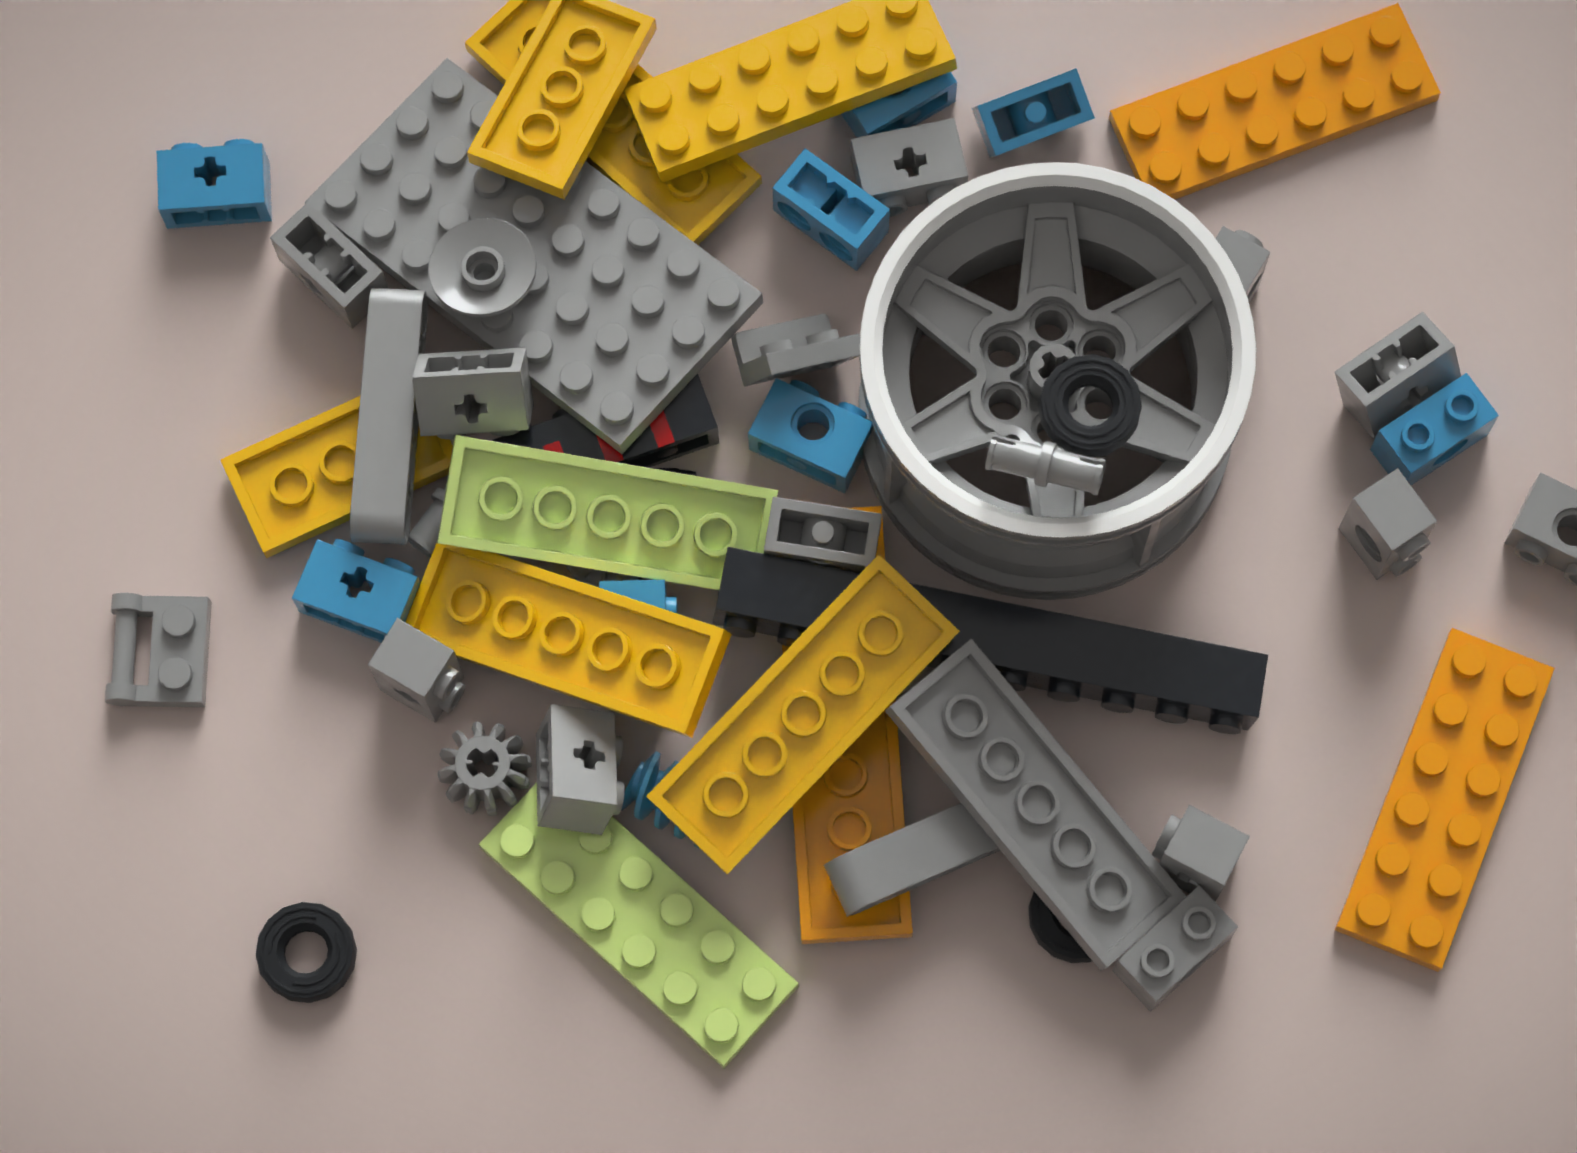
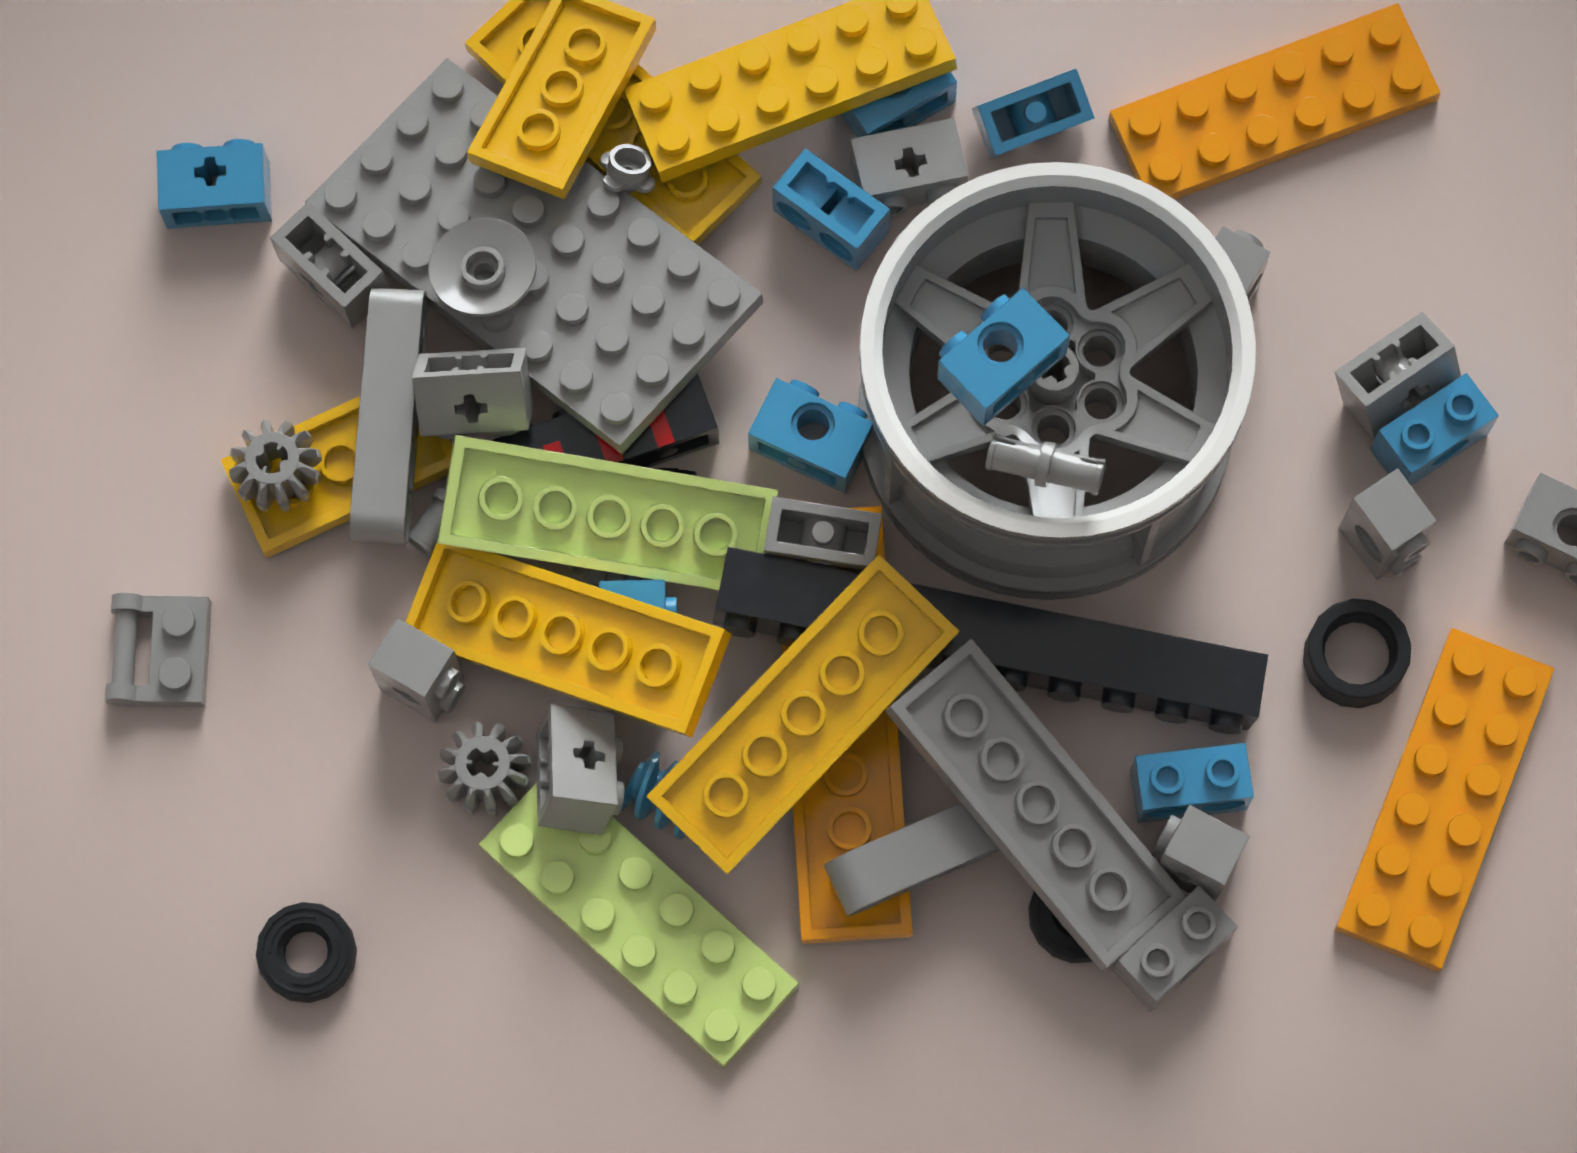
(294, 471): none -> light grey gear
(326, 594): dark azure brick -> none
(627, 169): none -> light grey plate
(791, 349): light grey bracket -> none
(989, 385): none -> dark azure brick
(1097, 373): black tyre -> none
(1206, 778): none -> dark azure brick
(1380, 619): none -> black tyre

